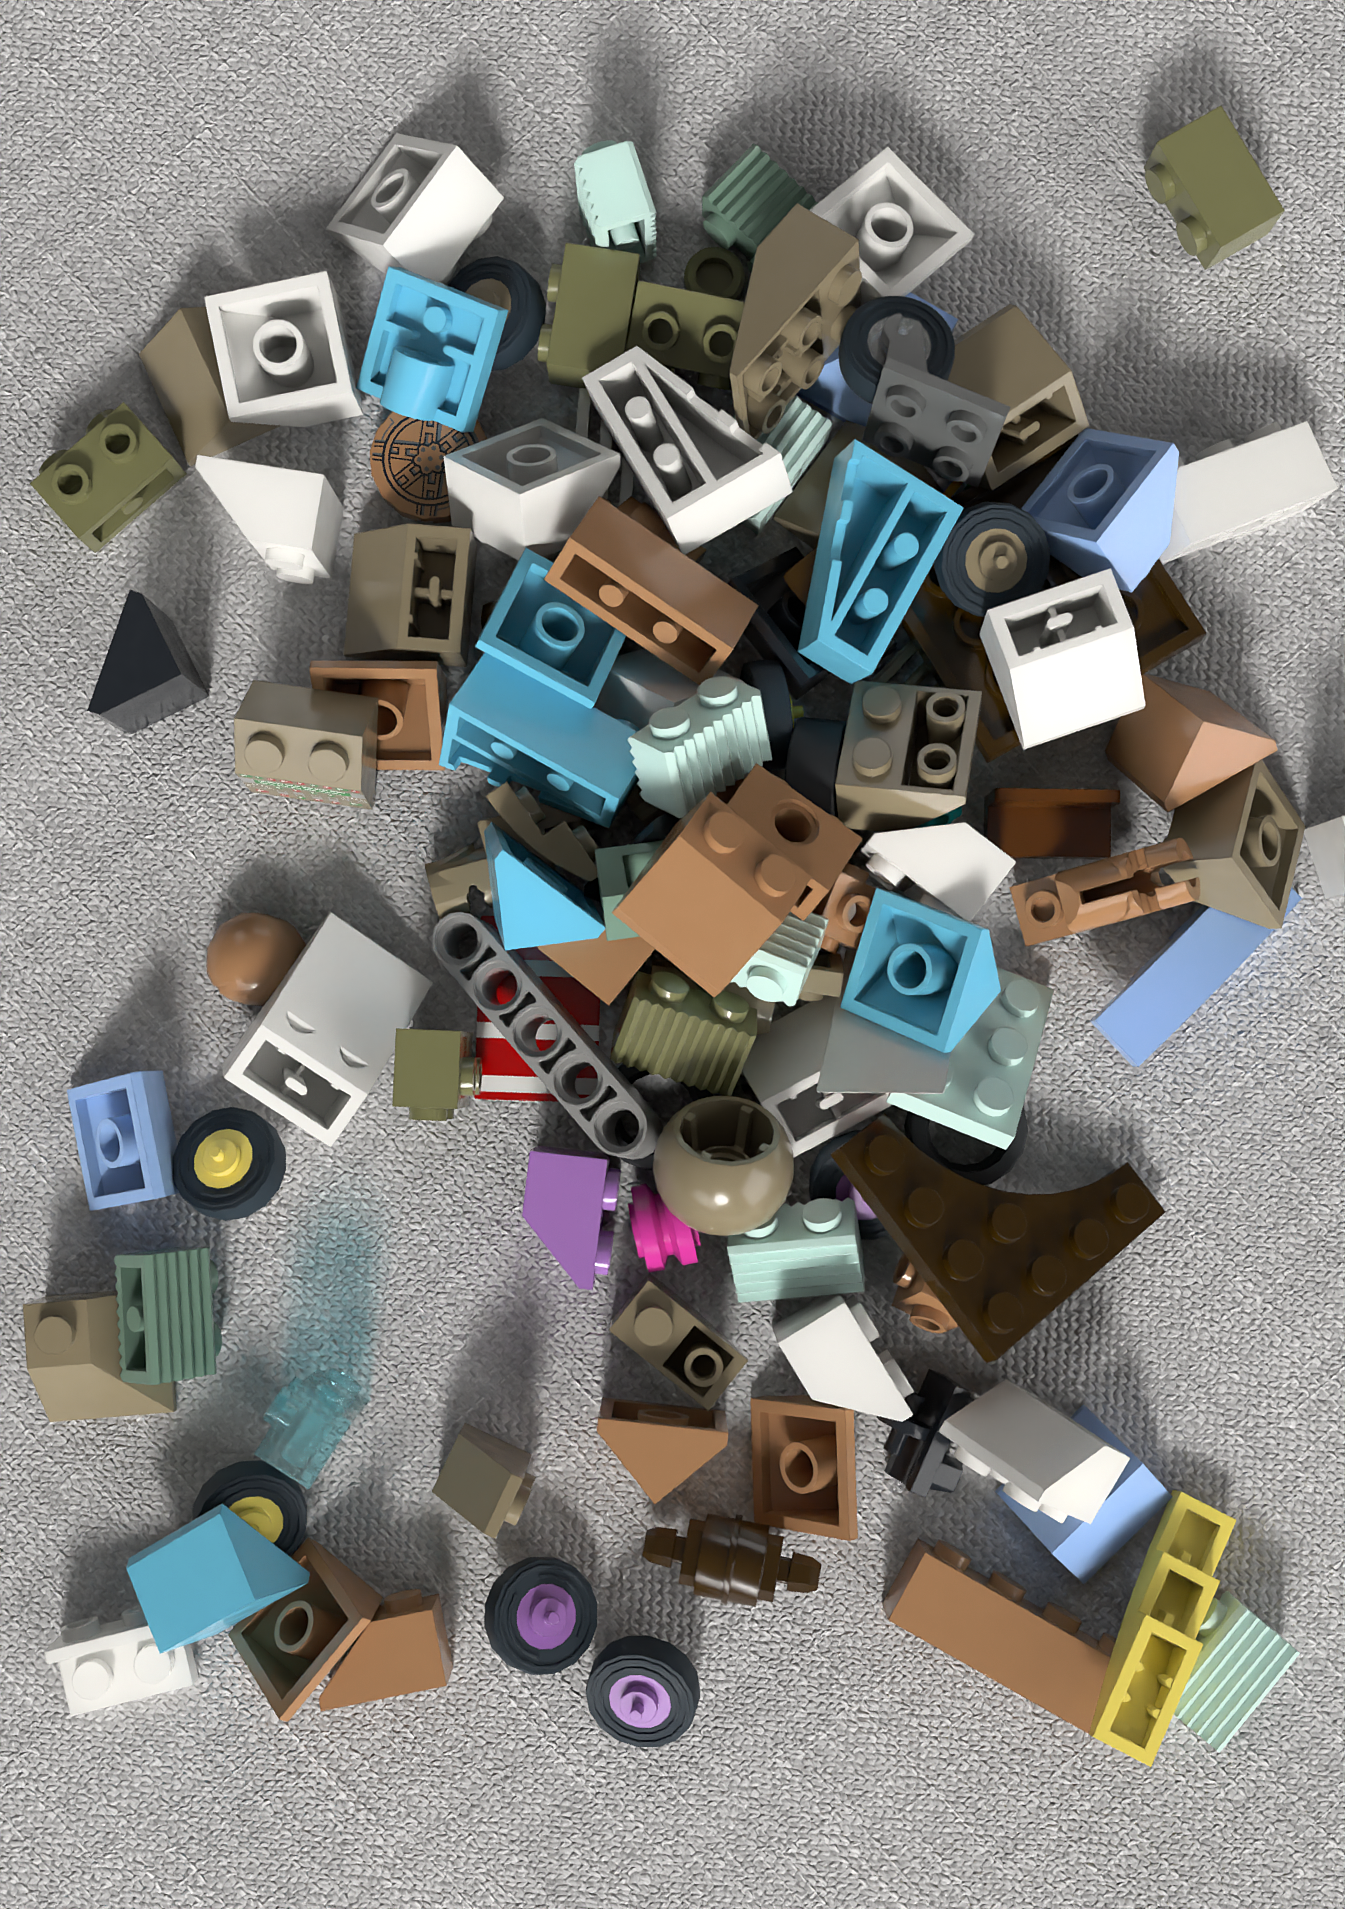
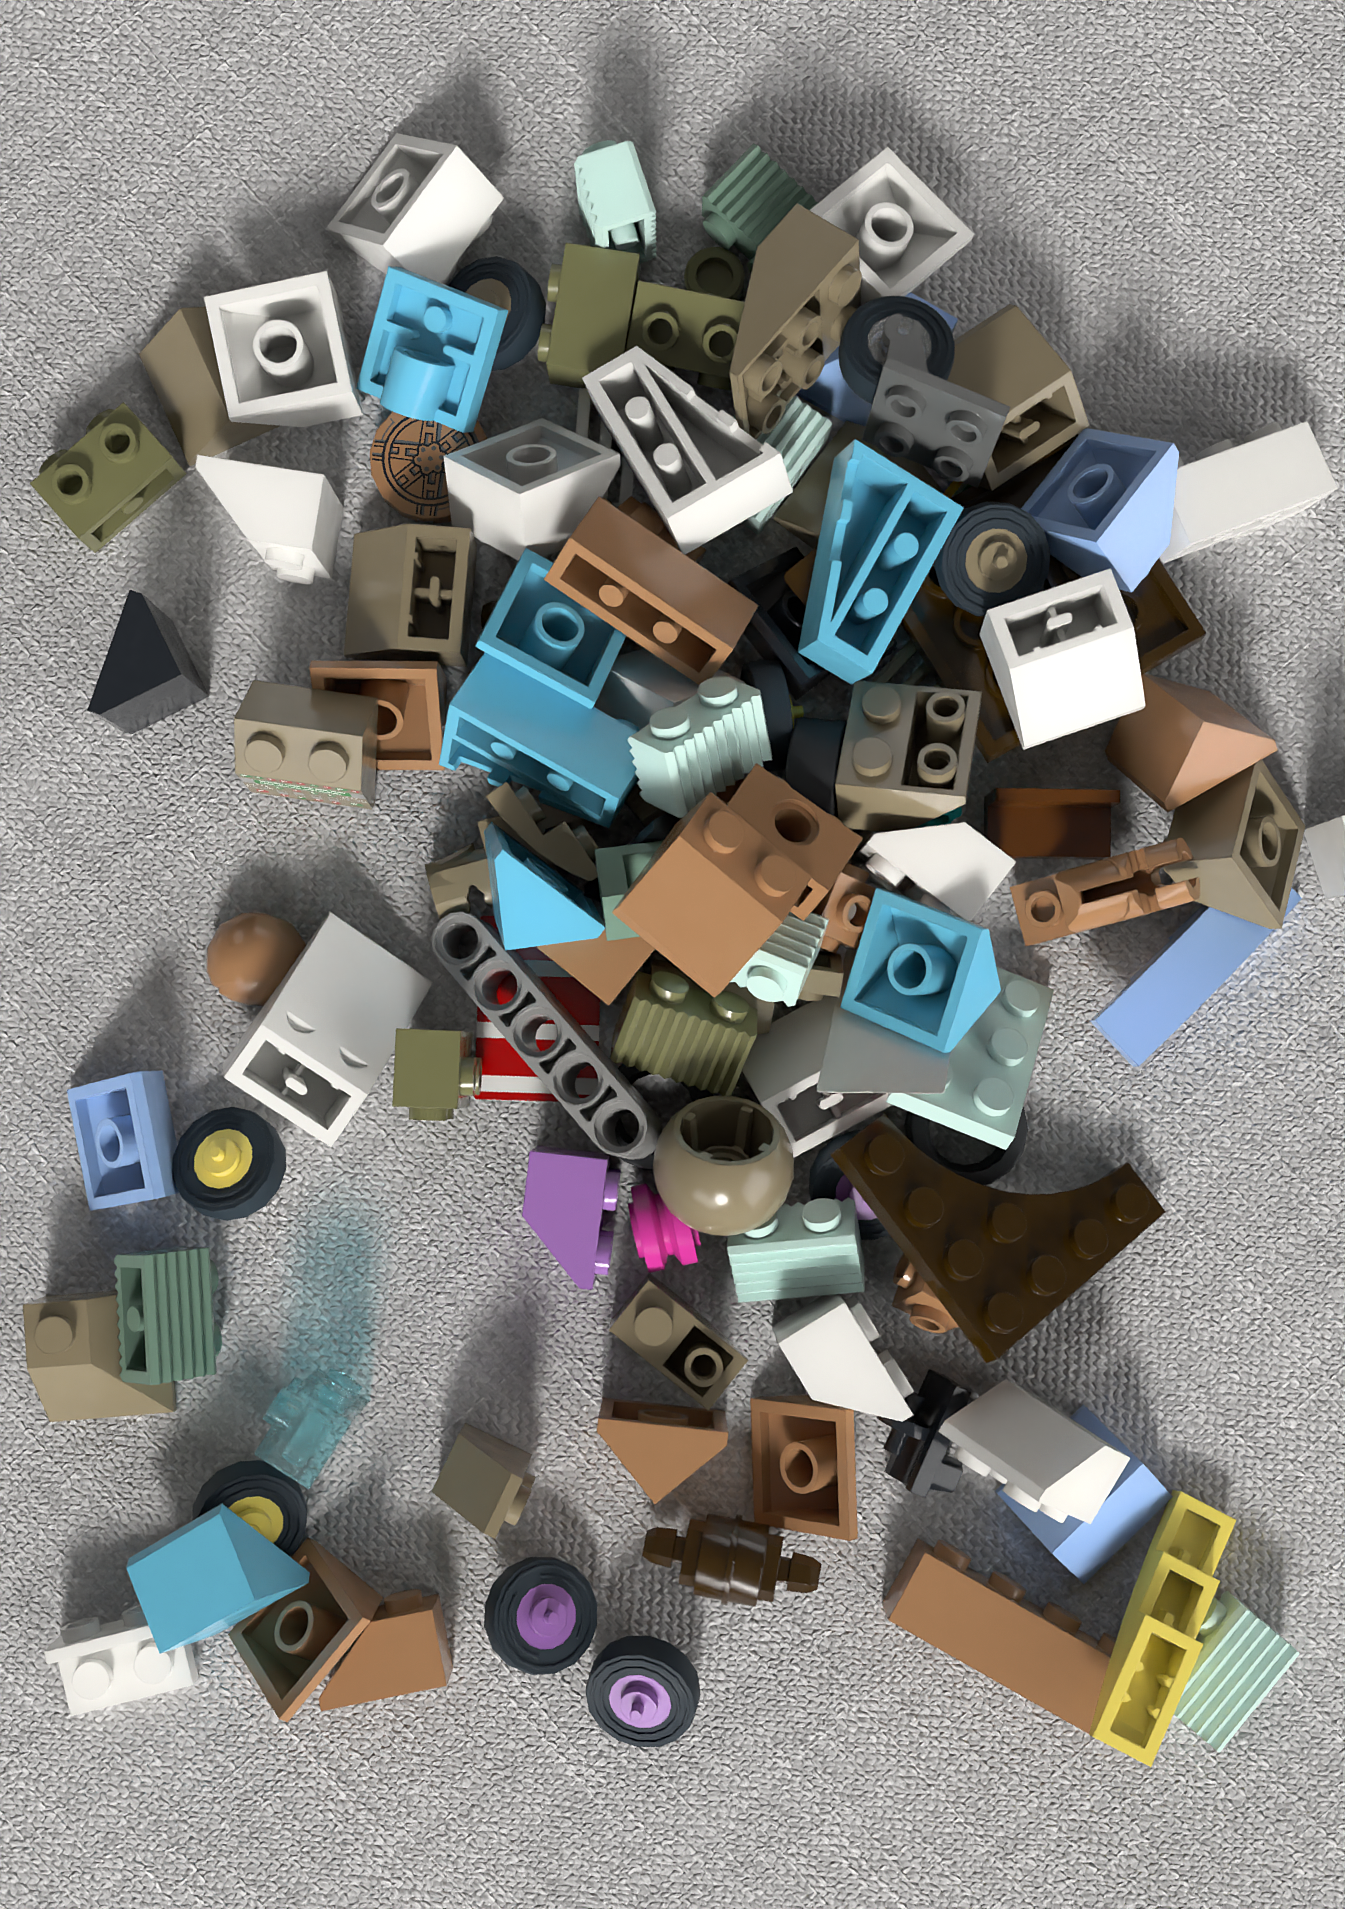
(1212, 188): olive brick -> none

